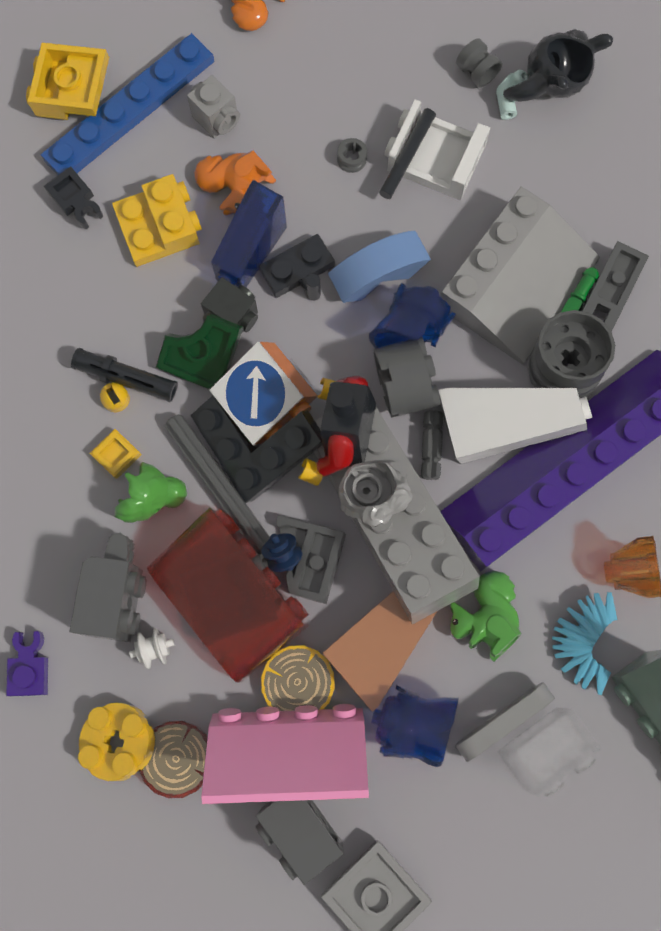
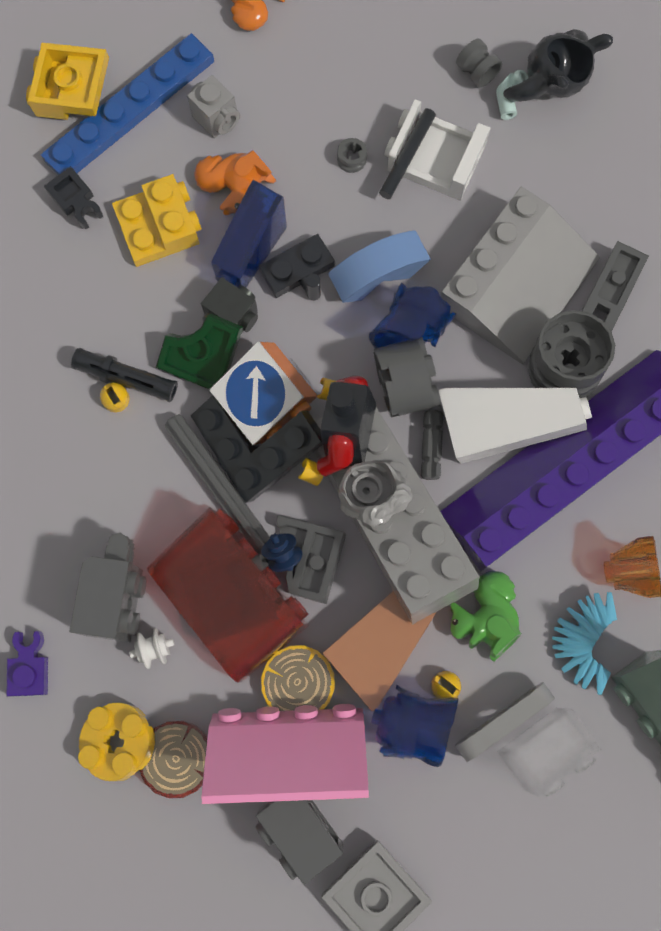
(115, 454): yellow tile -> none
(149, 494): bright green piece -> none
(440, 691): none -> yellow hinge
(583, 288): green piece -> none

